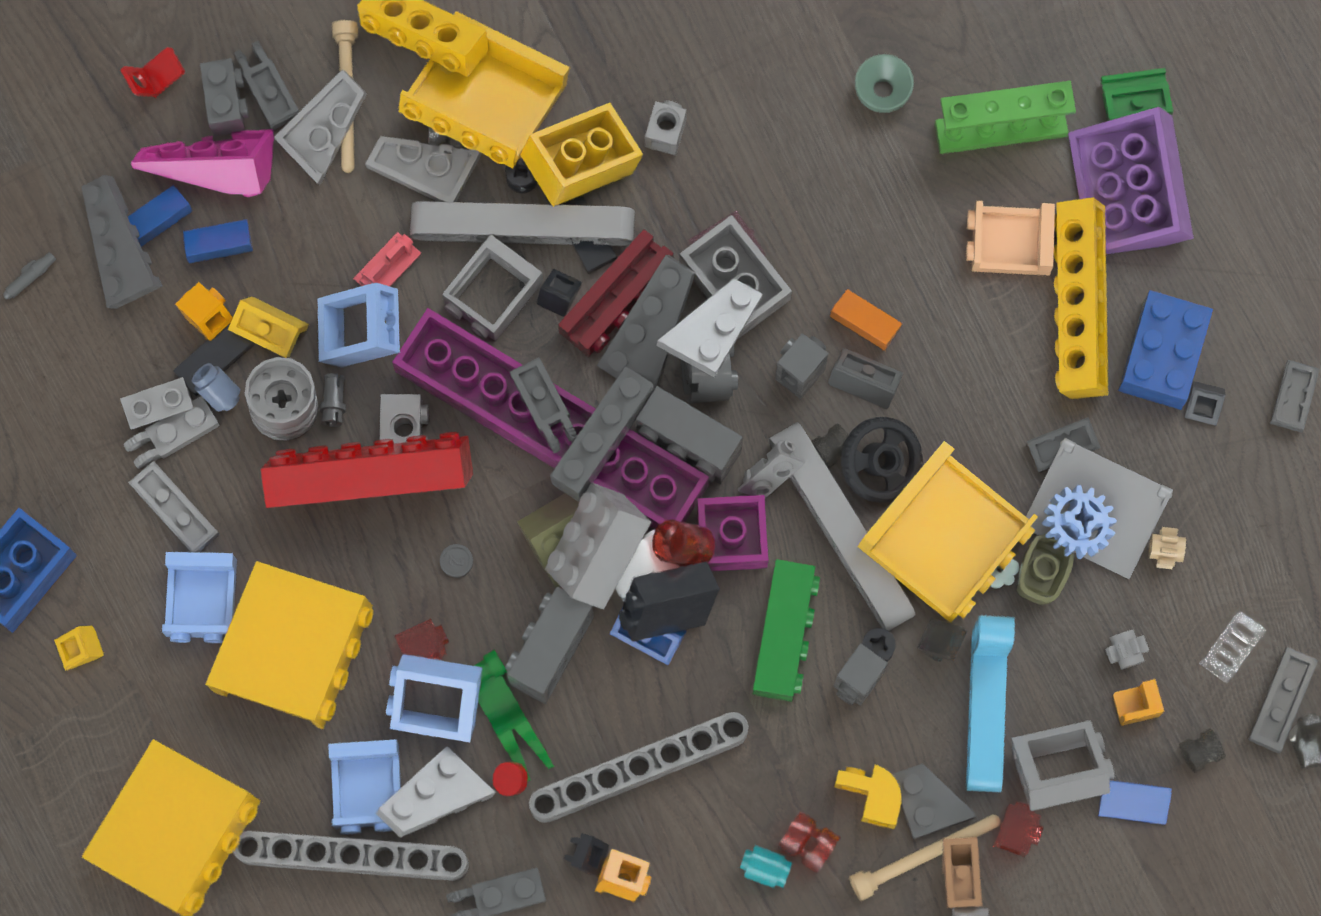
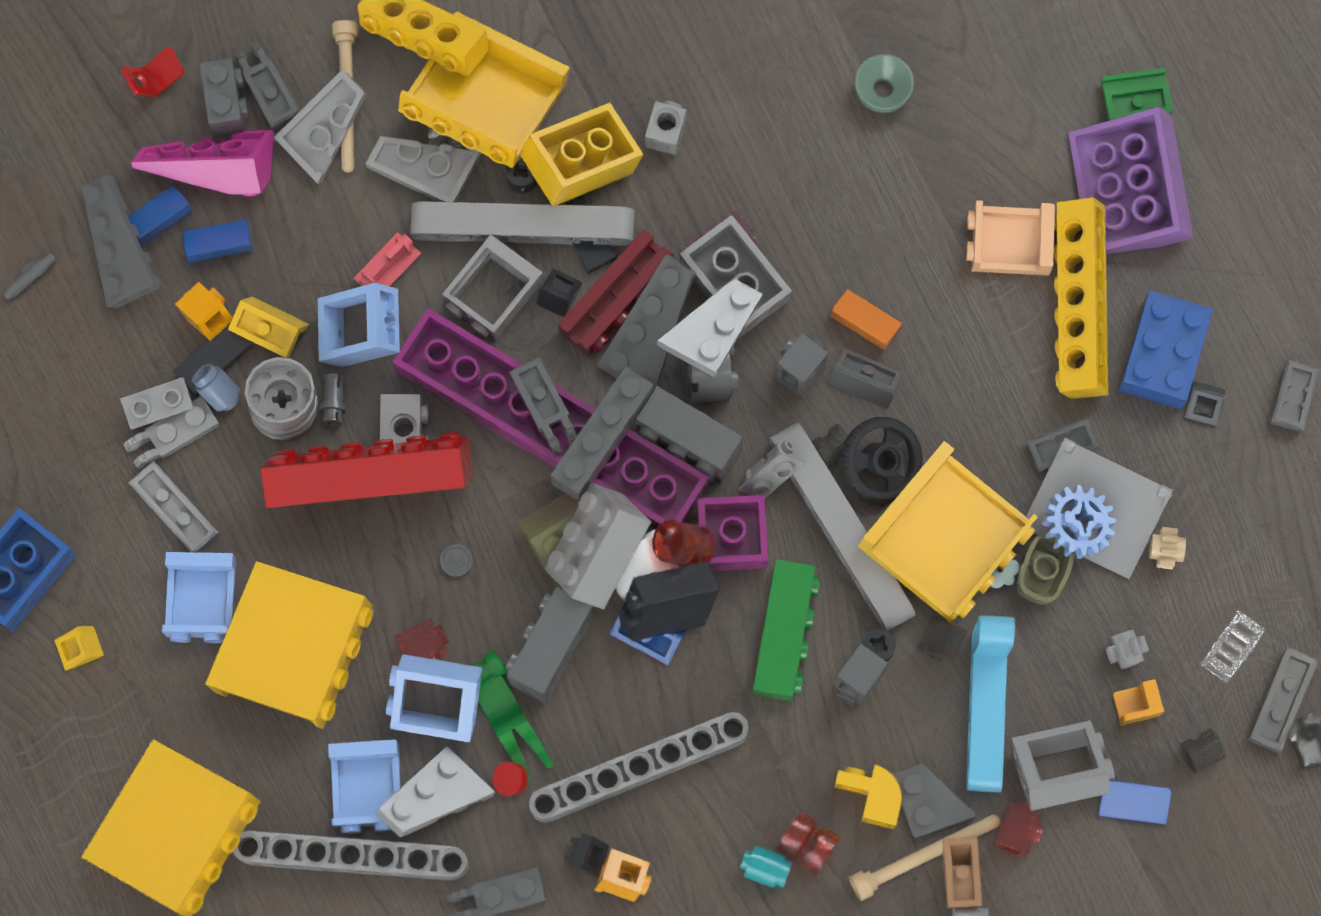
(1004, 117): bright green fence -> none

